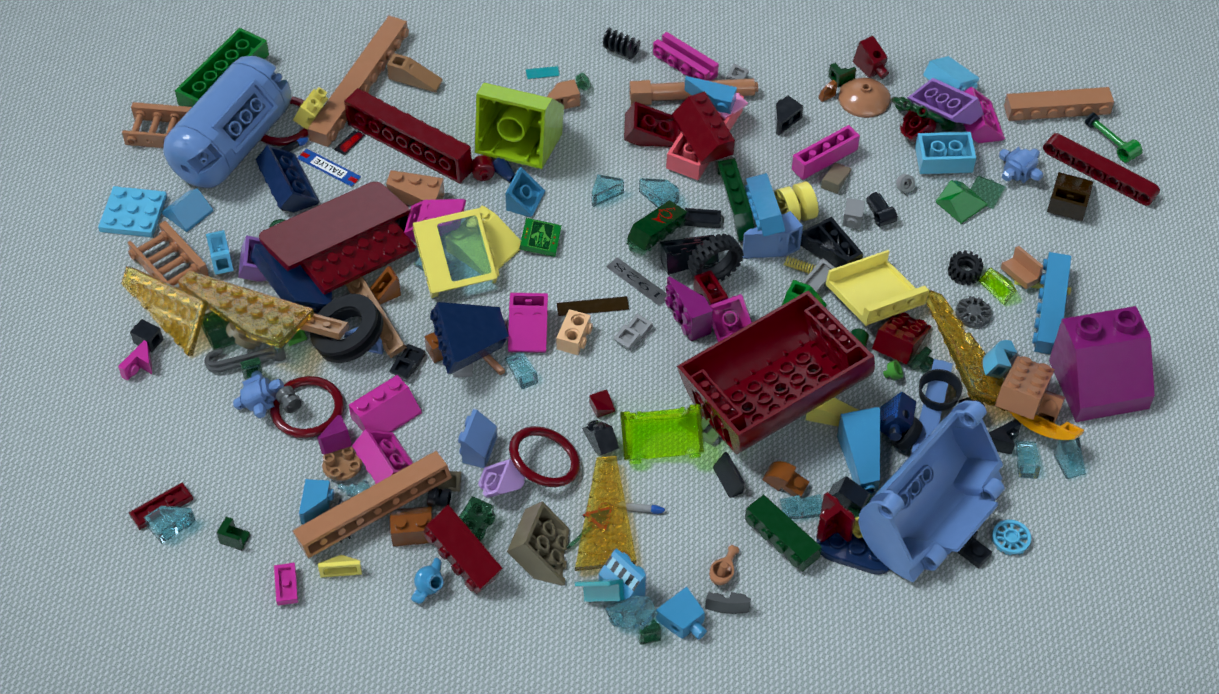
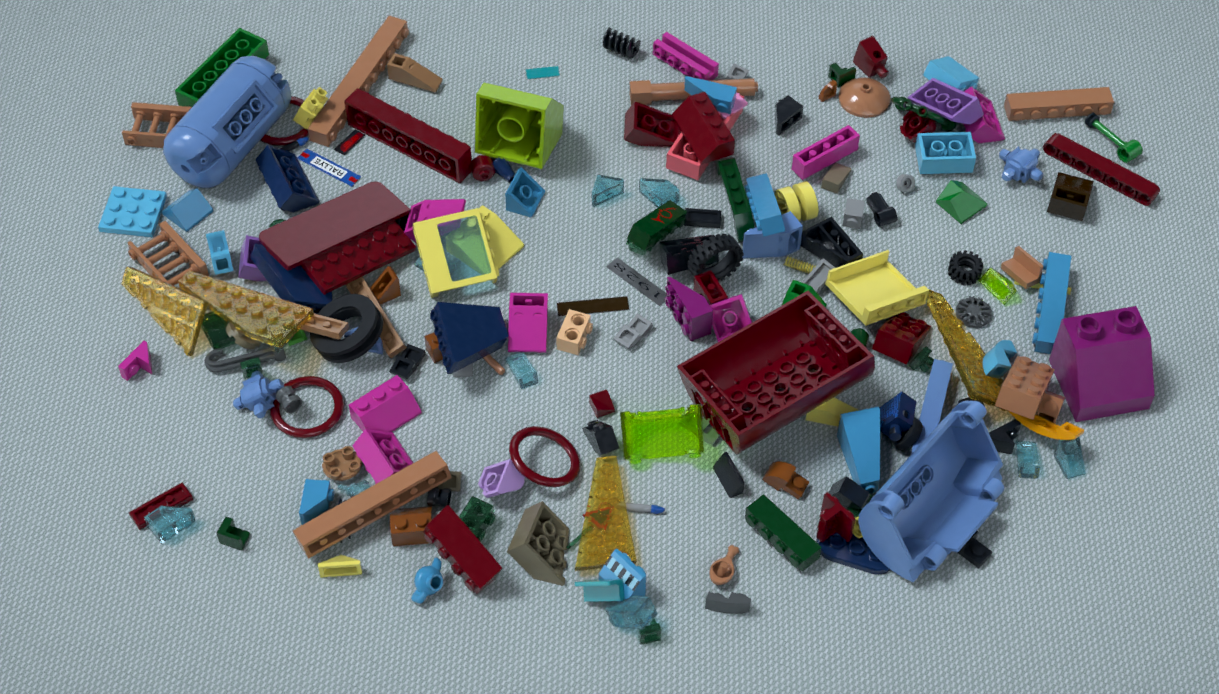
(147, 332): black brick -> none
(286, 584): dark pink plate -> none
(334, 437): magenta slope -> none
(415, 187): nougat wedge -> none
(477, 439): medium blue slope -> none
(540, 237): tile -> none
(566, 94): nougat slope -> none
(583, 81): clear green tile -> none
(682, 615): dark azure torso -> none
(802, 508): clear light blue slope -> none
(893, 370): bright green tile -> none
(941, 375): black tyre -> none
(988, 190): clear green piece -> none
(1011, 537): medium azure wheel -> none

